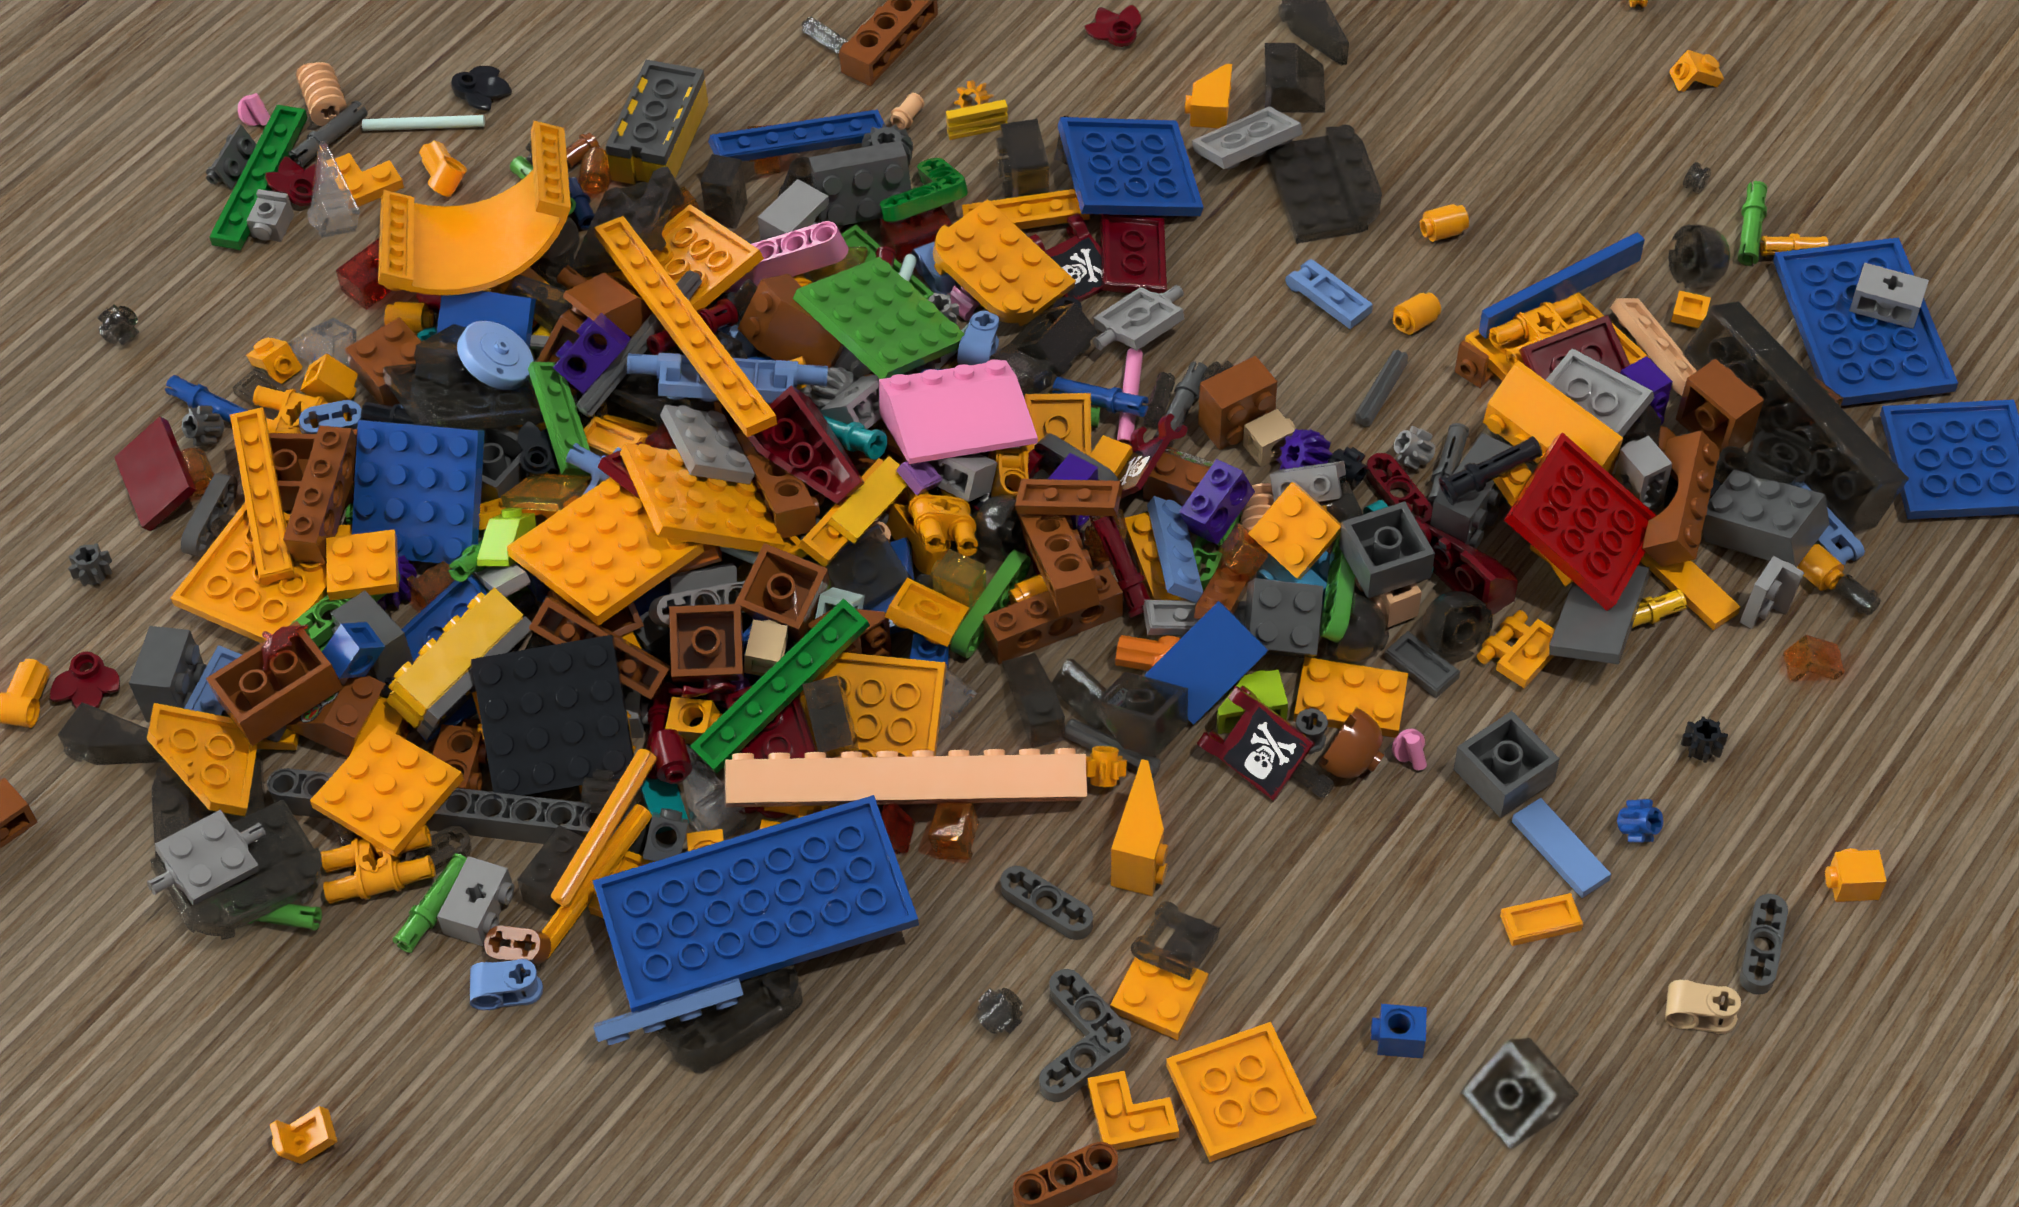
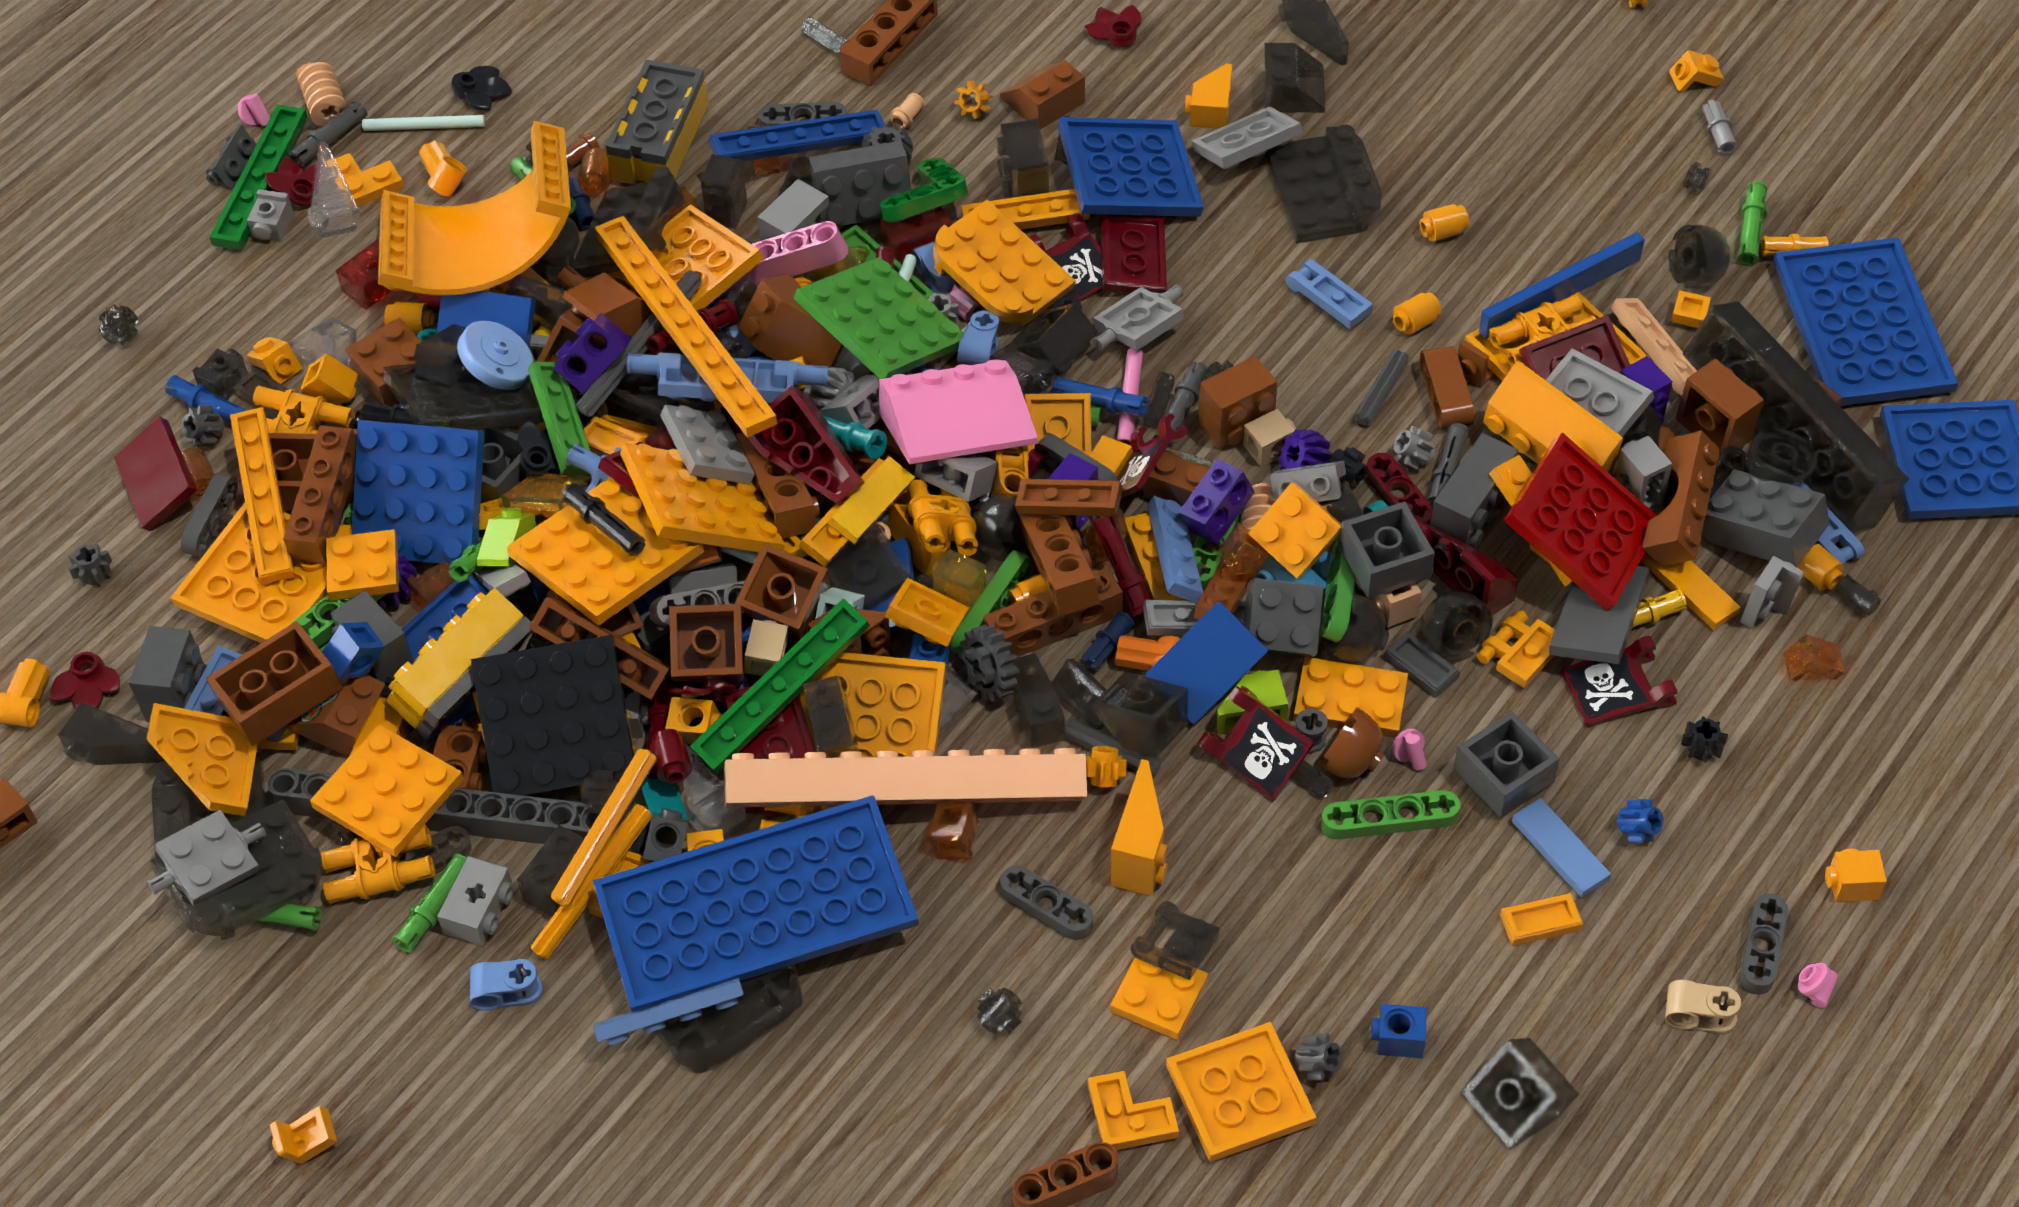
(221, 372): none -> clear smoke brick
(278, 641): clear red piece -> none
(330, 415): medium blue beam -> none
(518, 938): beam -> none
(594, 512): none -> black pin
(793, 110): none -> dark grey beam
(899, 827): clear red tile -> none
(919, 476): medium lavender tile -> none
(976, 119): yellow tile -> none
(988, 662): none -> dark grey gear
(1047, 93): none -> dark orange slope
(1093, 1043): dark grey beam -> none
(1107, 641): none -> dark blue axle
(1318, 1057): none -> dark grey gear
(1392, 820): none -> bright green beam
(1446, 387): none -> dark orange beam
(1477, 475): black pin -> none
(1617, 690): none -> flag
(1719, 127): none -> light grey axle
(1817, 983): none -> bright pink plate
(1889, 295): light grey brick -> none

